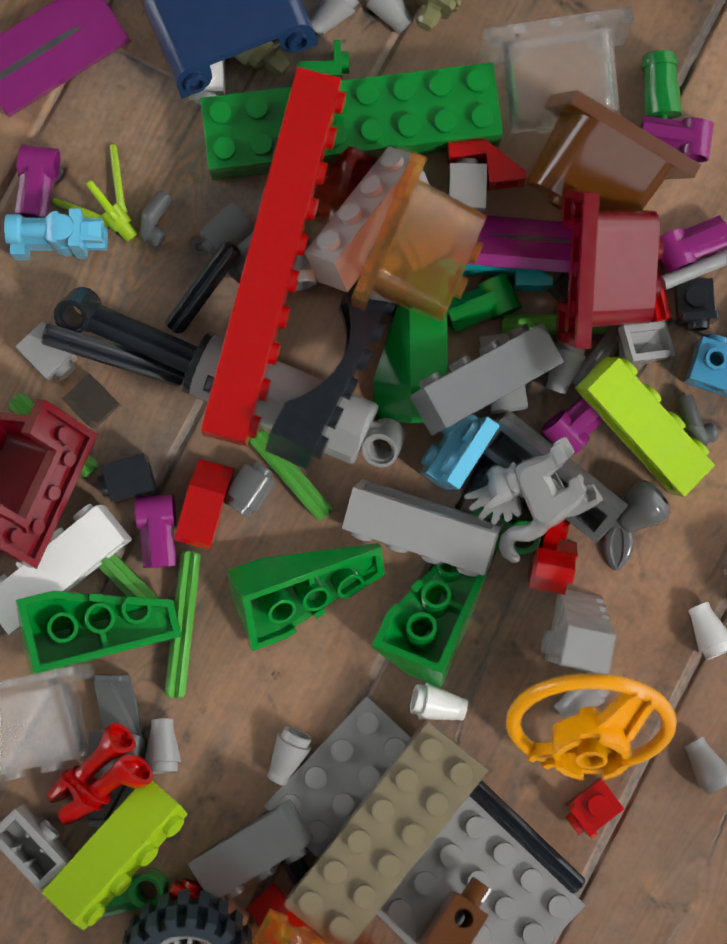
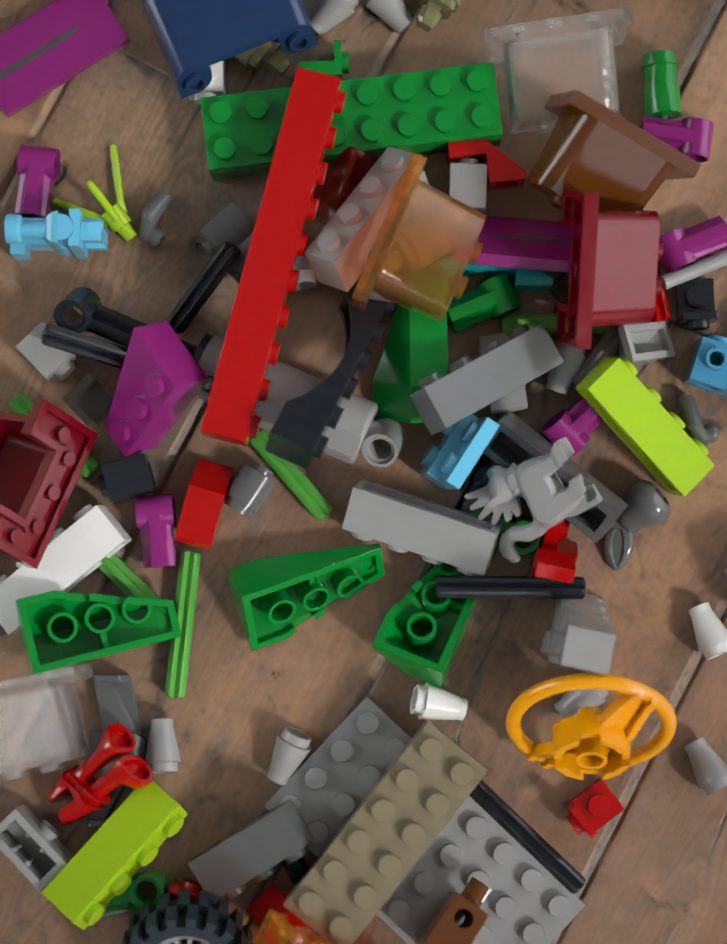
(152, 389): none -> magenta wedge
(508, 587): none -> black axle

